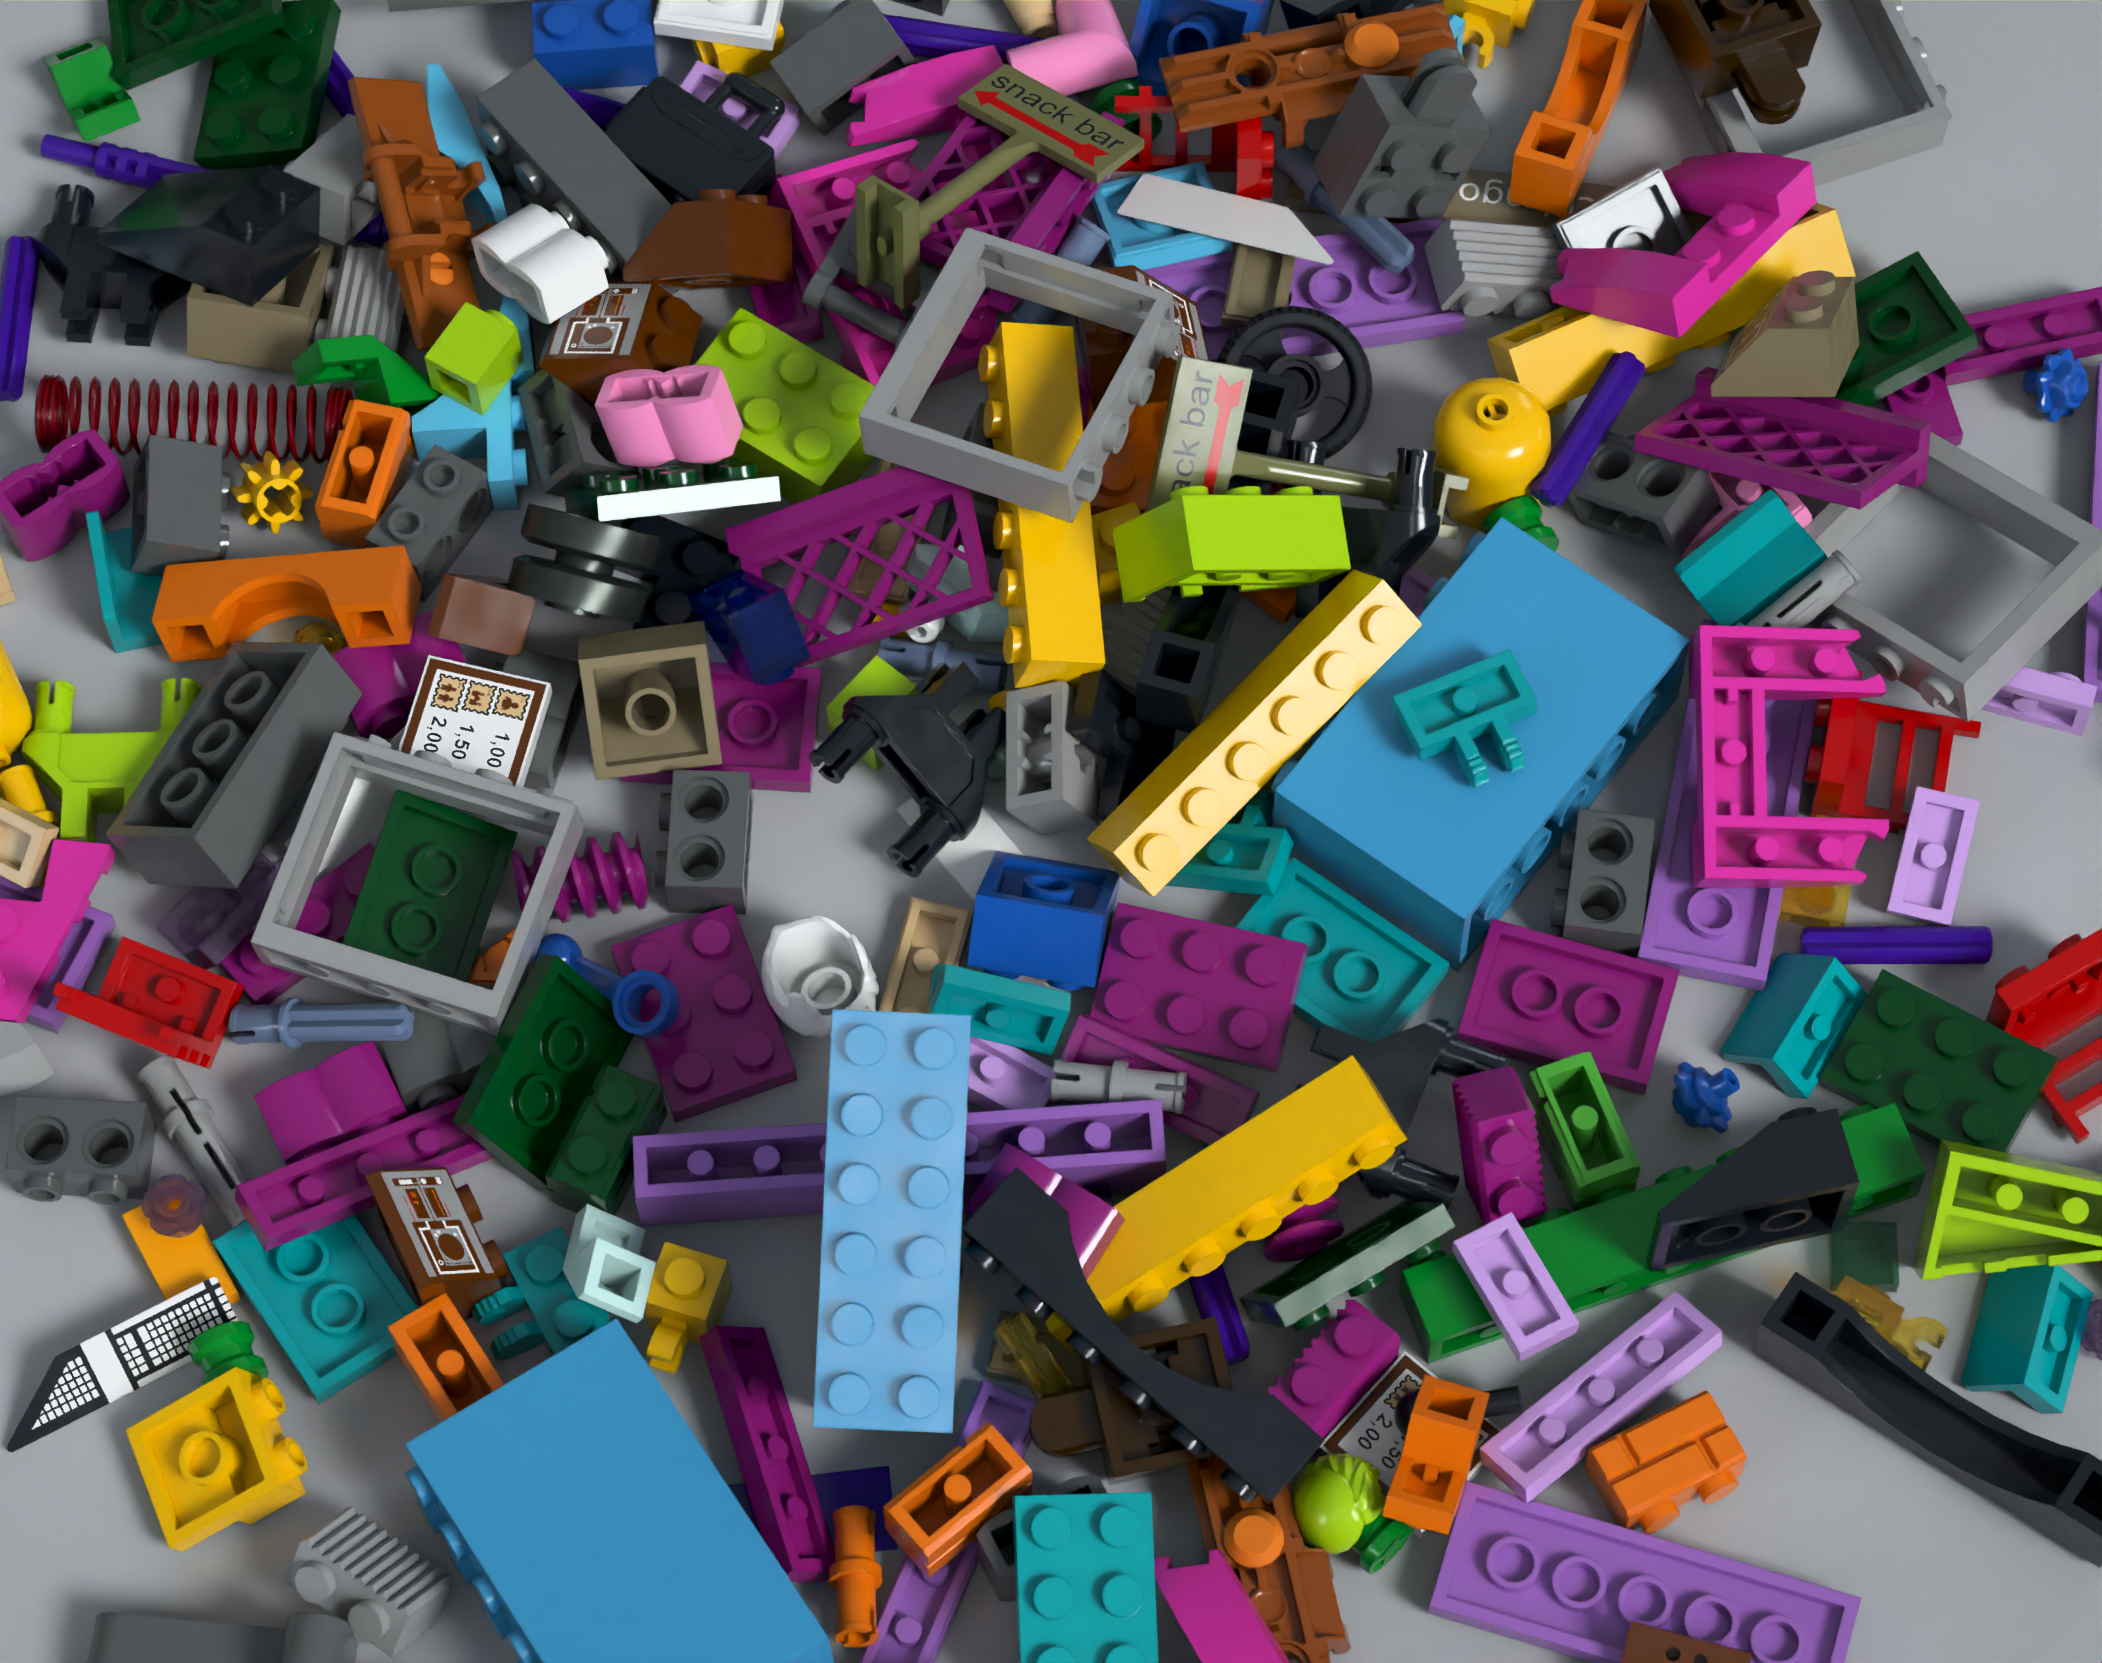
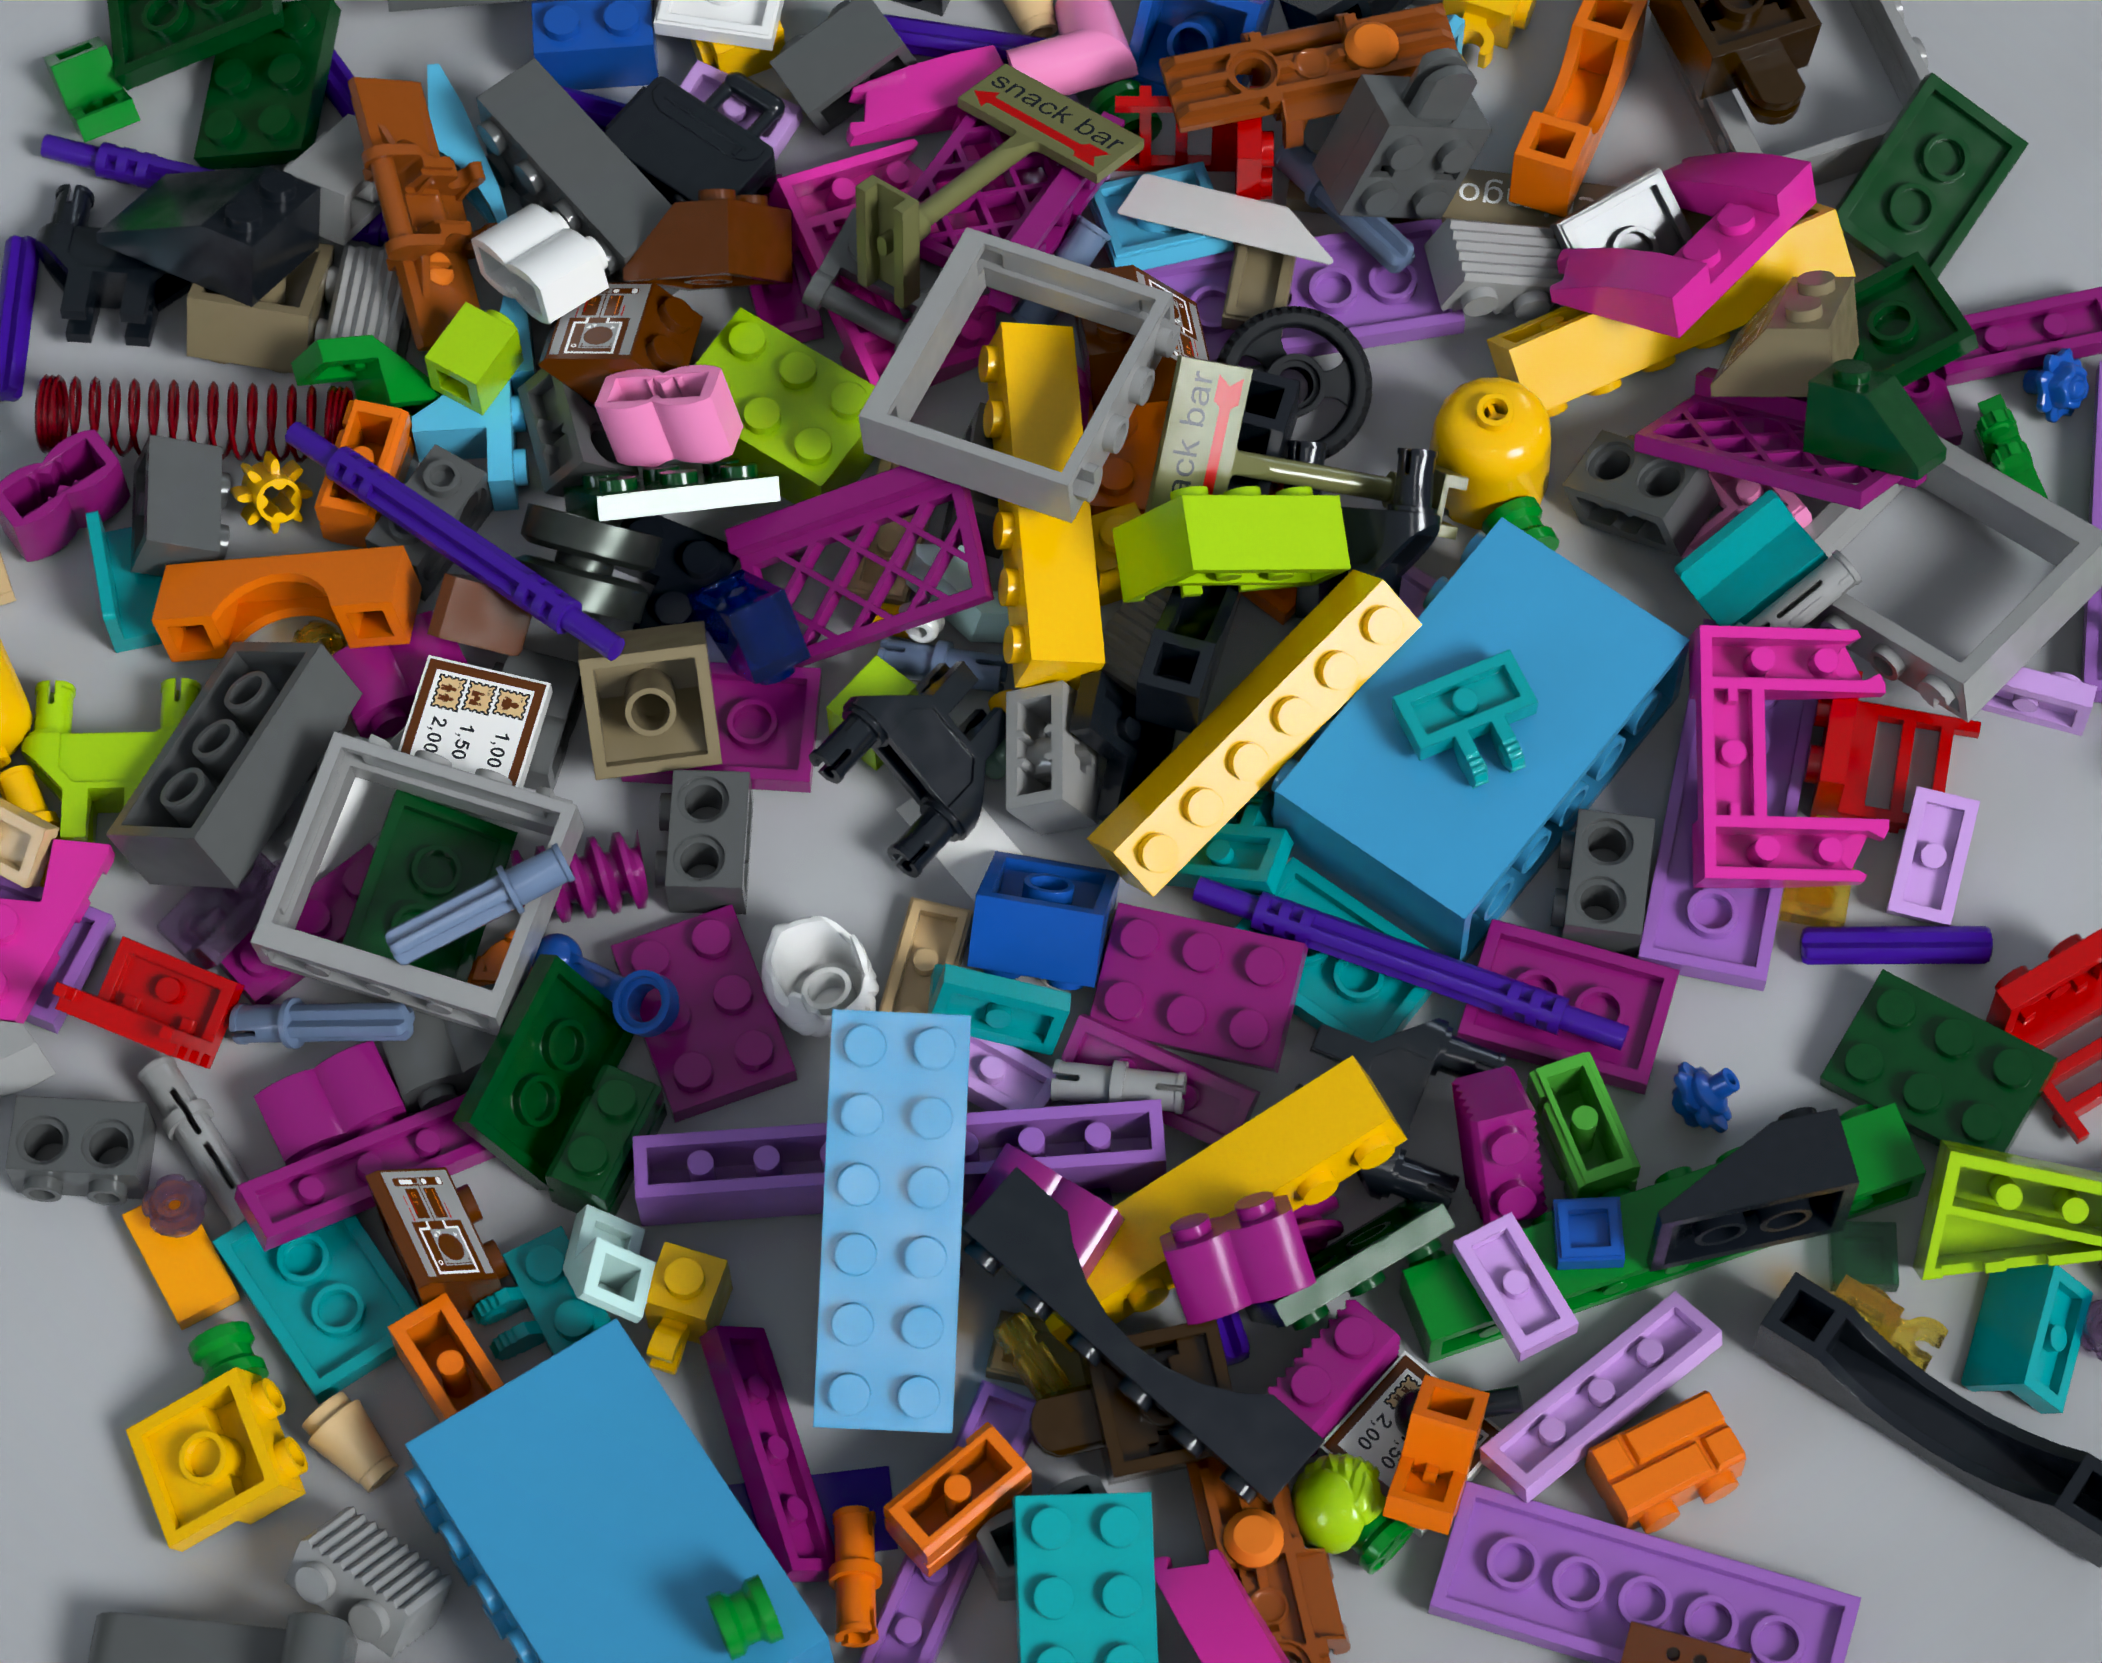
(121, 1360): sticker -> none
(350, 1441): none -> tan cone
(455, 541): none -> dark purple axle
(479, 905): none -> sand blue axle
(744, 1617): none -> green wheel
(1236, 1257): none -> magenta brick
(1411, 963): none -> dark purple axle
(1587, 429): dark purple axle -> none
(1588, 1233): none -> blue tile
(1796, 1020): teal panel -> none
(1869, 422): none -> dark green slope
(1928, 178): none -> dark green plate
(2002, 444): none -> green hinge

